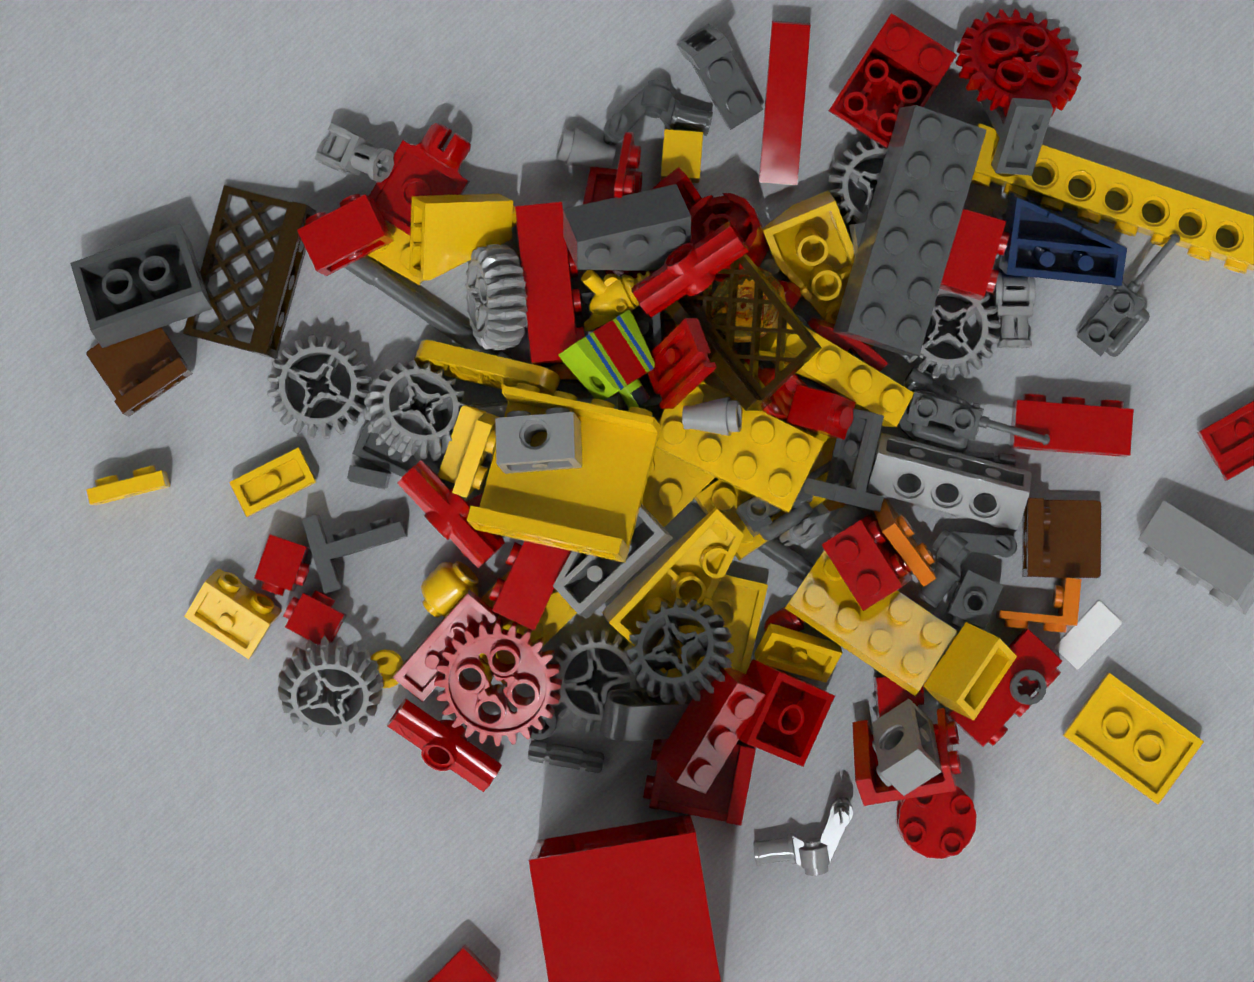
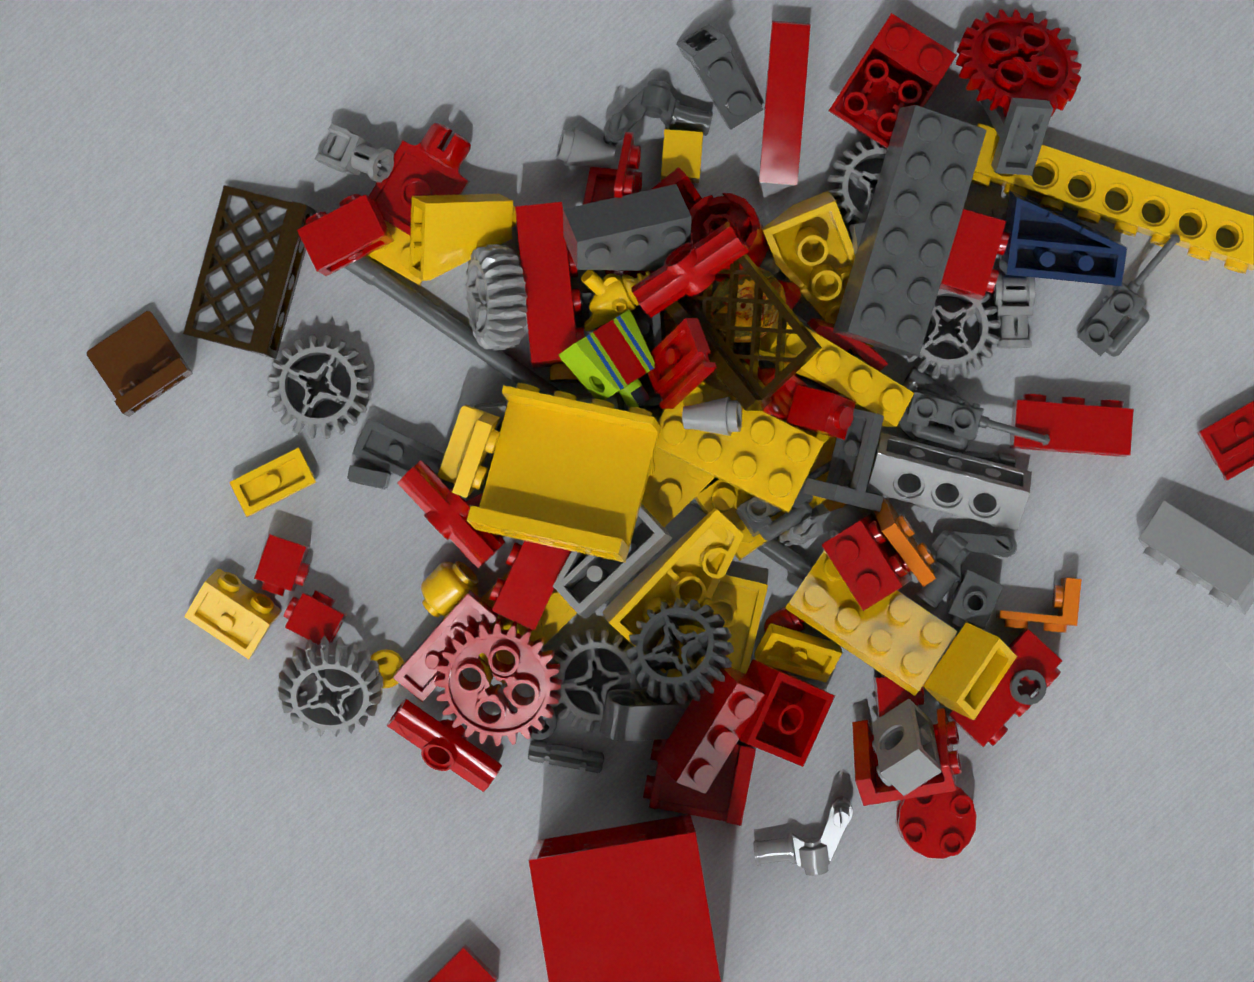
(111, 489): yellow plate -> none
(140, 286): dark grey brick -> none
(345, 544): dark grey bracket -> none
(420, 398): light grey gear -> none
(484, 367): yellow beam -> none
(558, 452): light grey brick -> none
(1061, 538): reddish brown bracket -> none
(1088, 635): white sticker -> none
(1132, 738): yellow plate -> none

